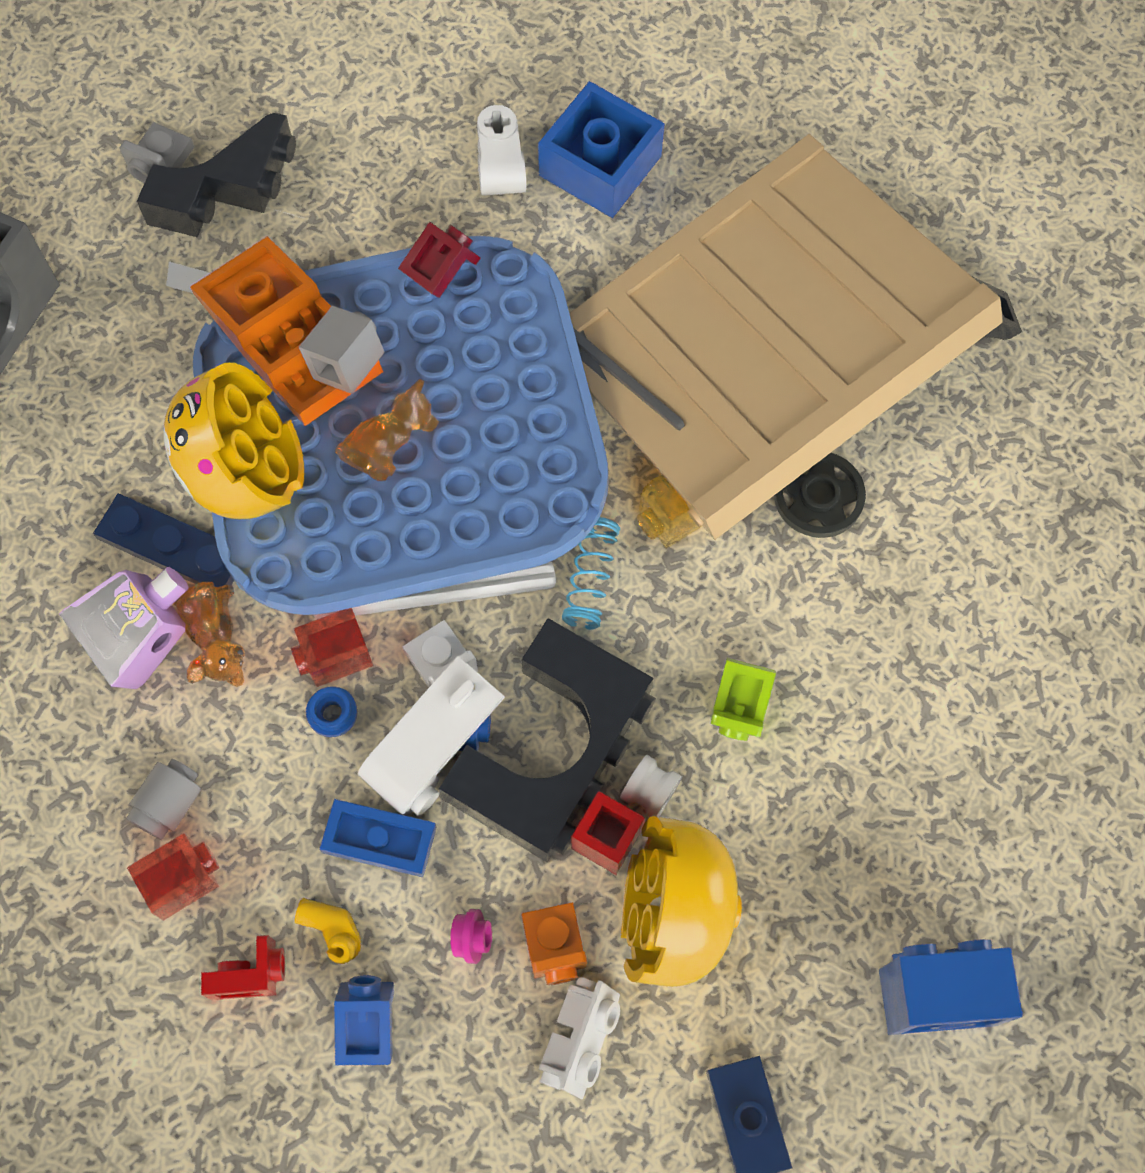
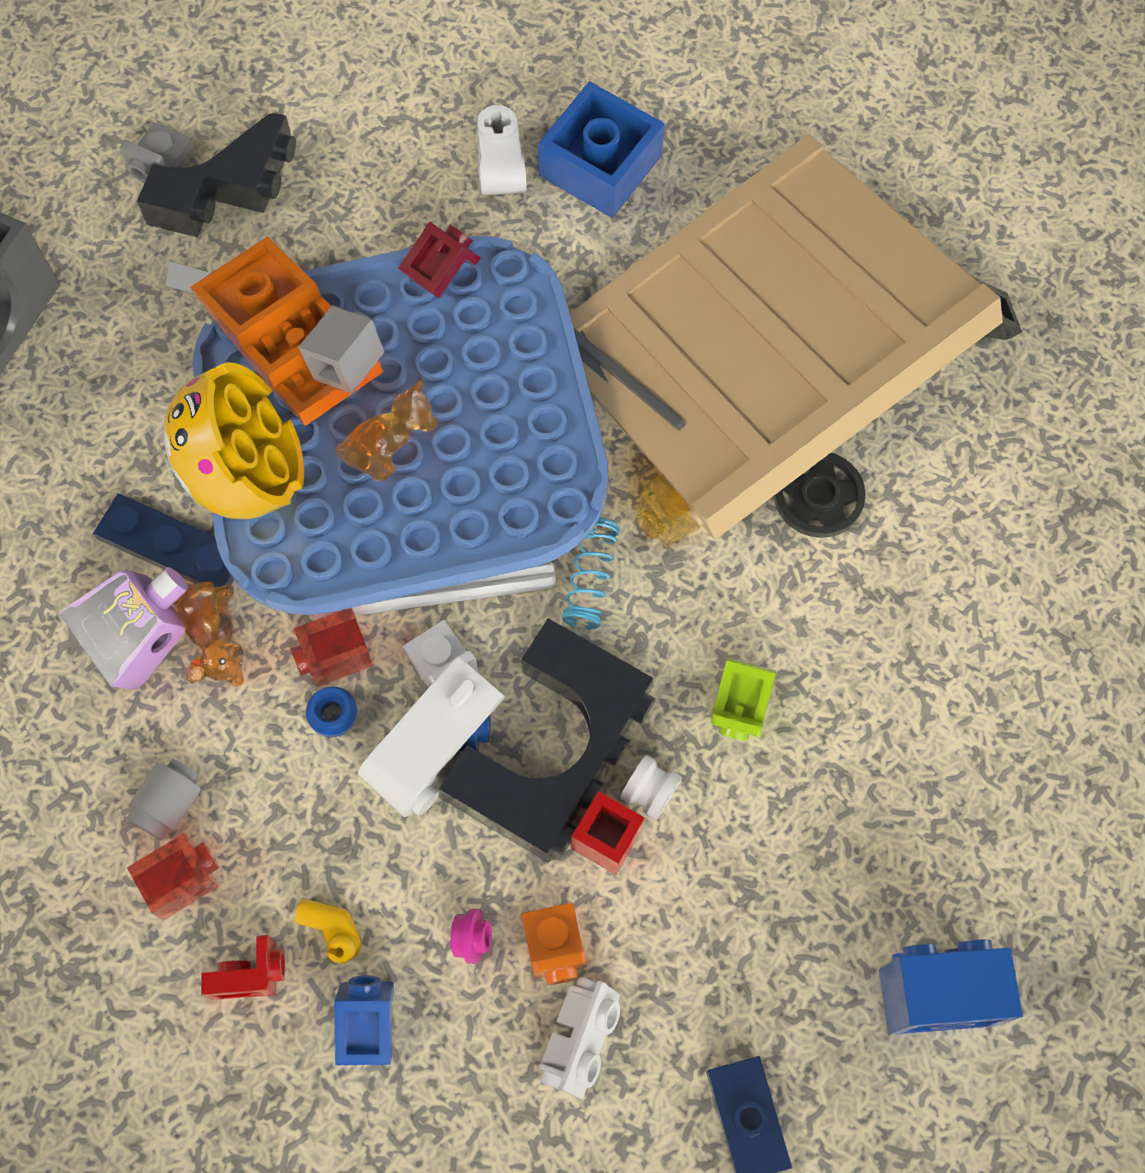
(378, 838): blue plate -> none
(697, 906): yellow cylinder -> none

